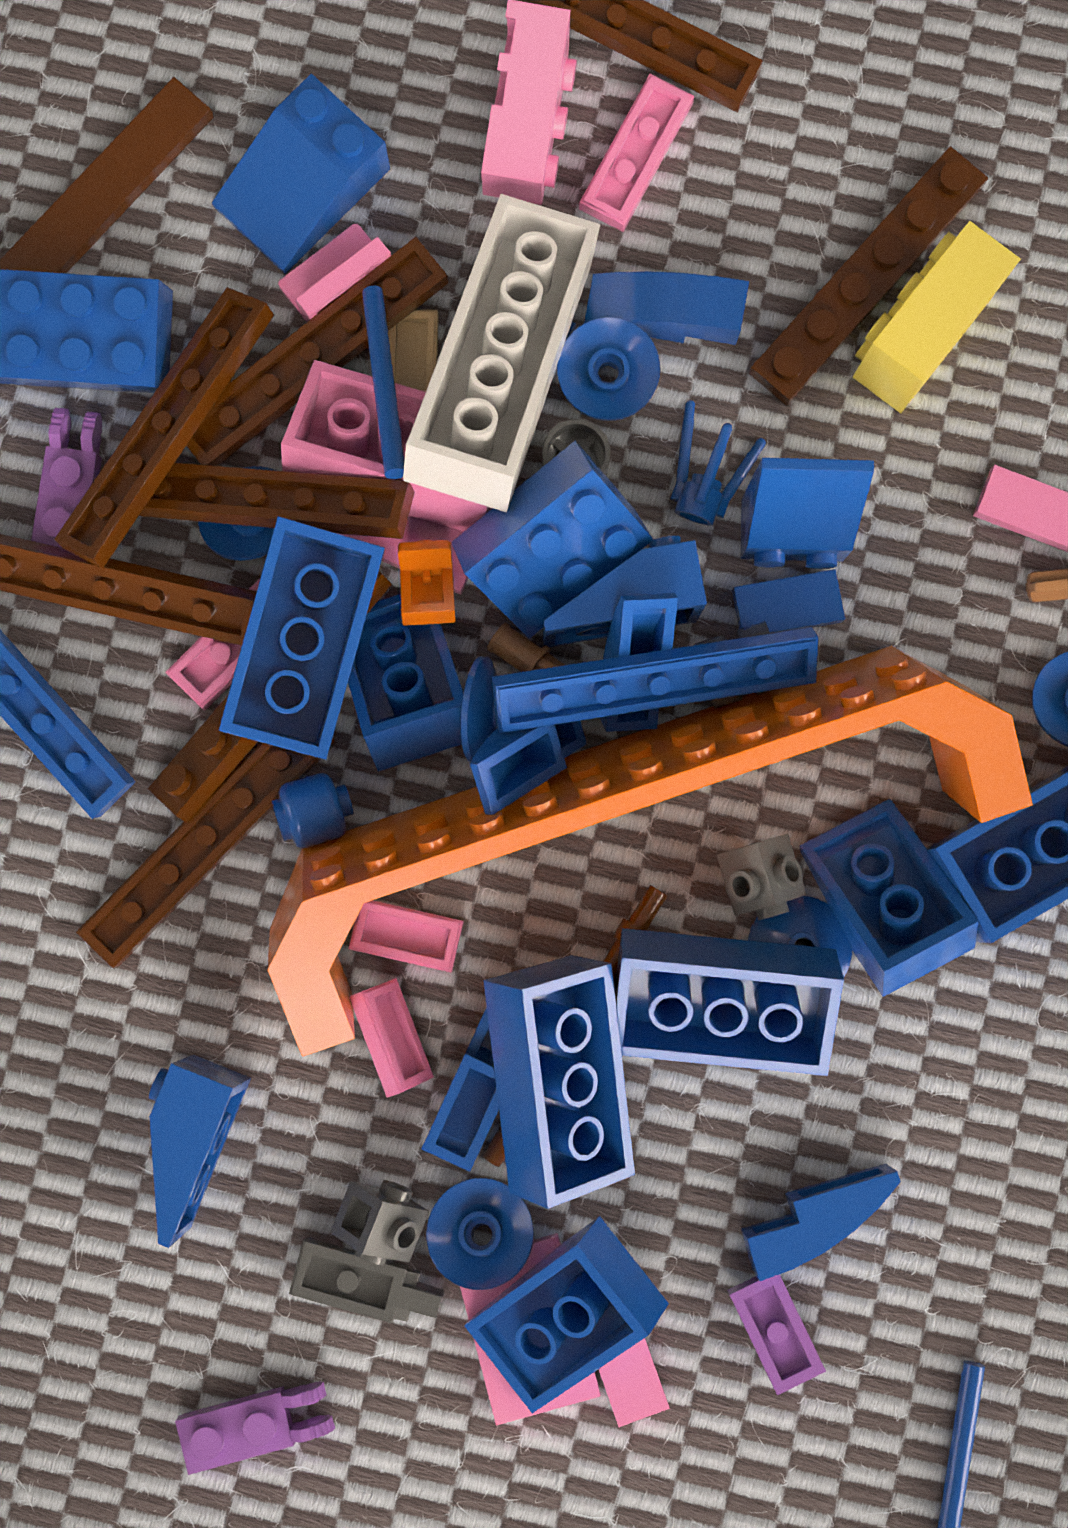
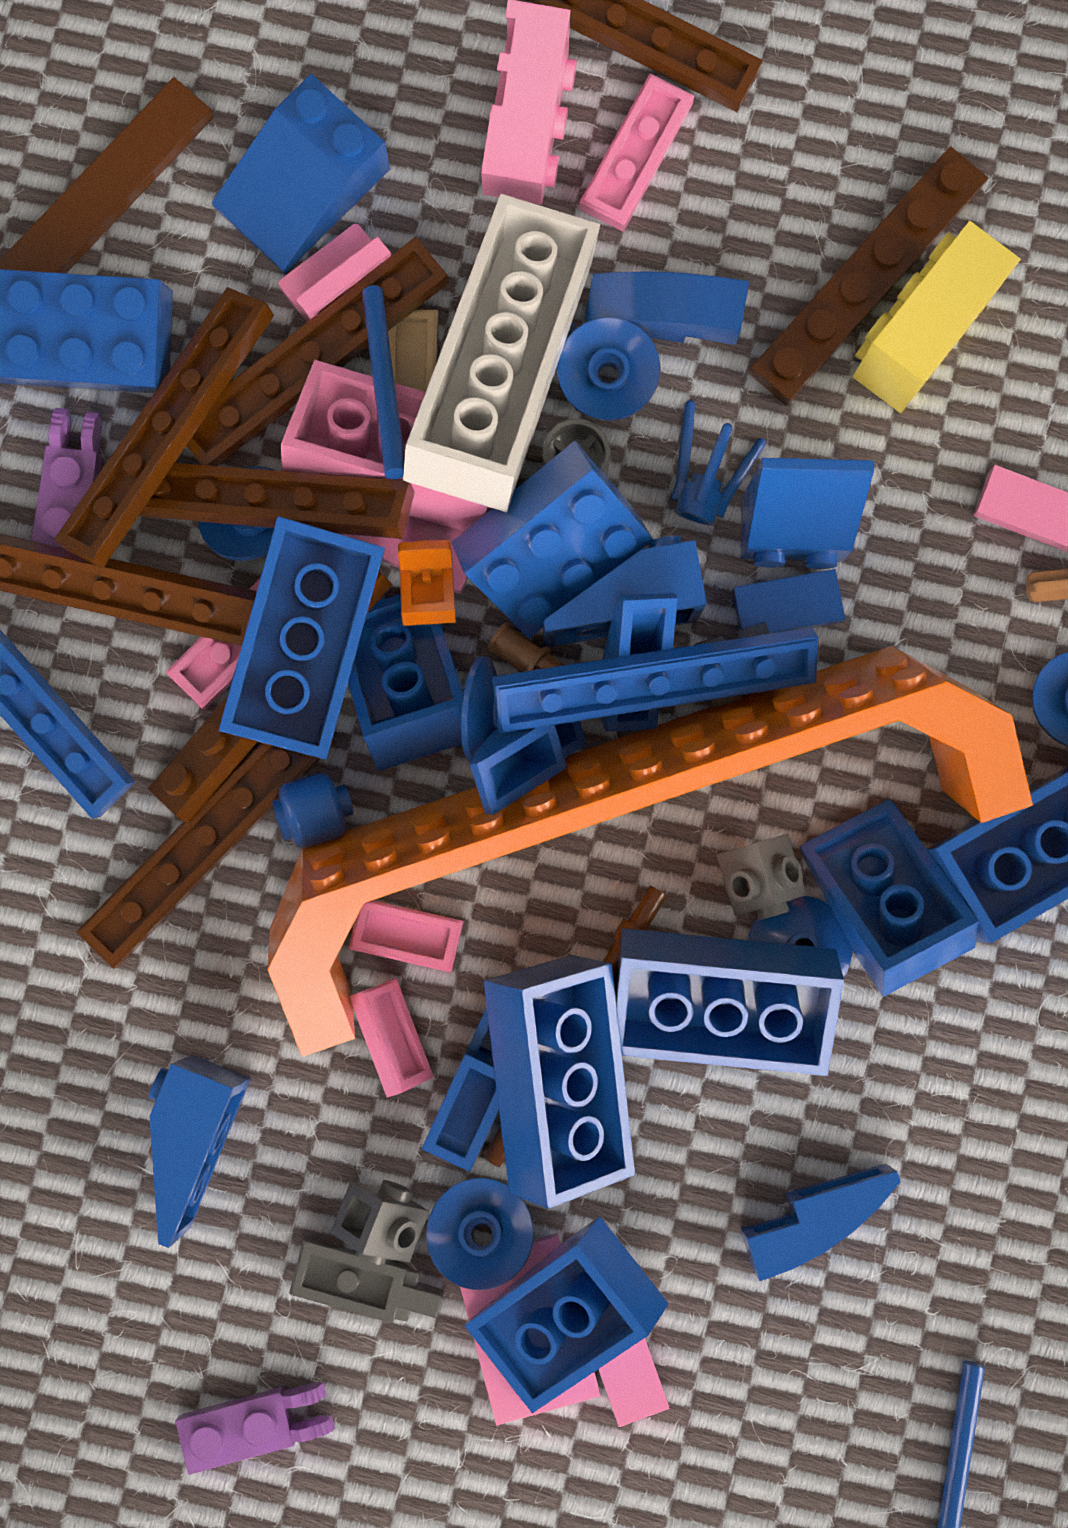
(776, 1332): medium lavender plate -> none

